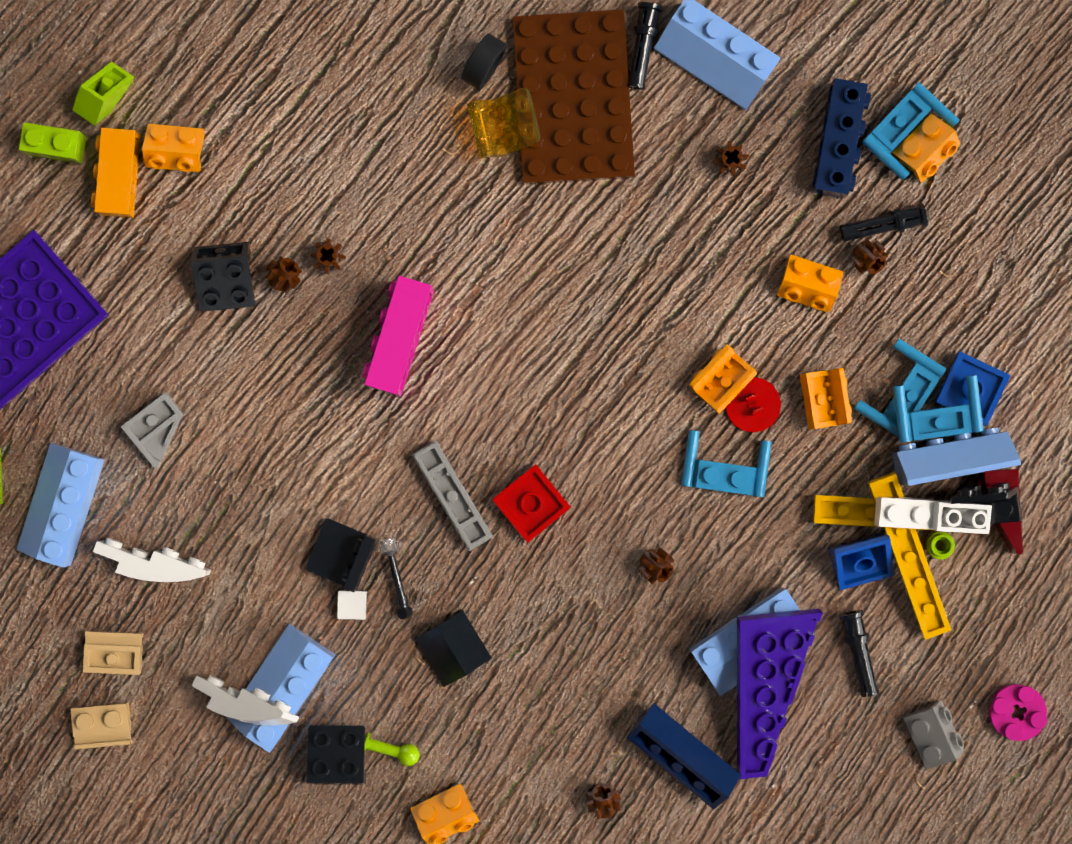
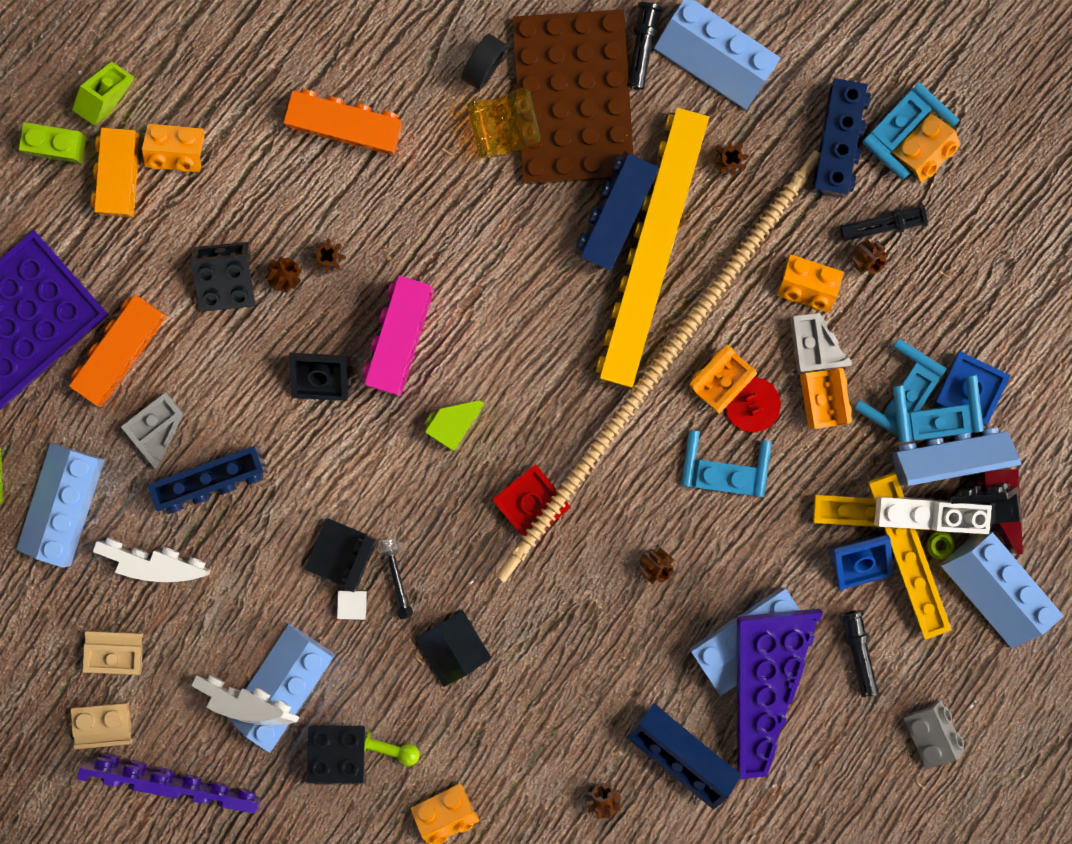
(118, 350): none -> orange brick
(164, 783): none -> dark purple wing
(208, 478): none -> dark blue brick
(319, 376): none -> black slope
(343, 123): none -> orange brick
(452, 422): none -> lime slope
(452, 495): light grey plate -> none
(616, 210): none -> dark blue brick
(653, 248): none -> yellow brick
(798, 180): none -> tan hose
(815, 345): none -> light grey wing
(1001, 589): none -> light blue slope
(1002, 706): dark pink plate -> none

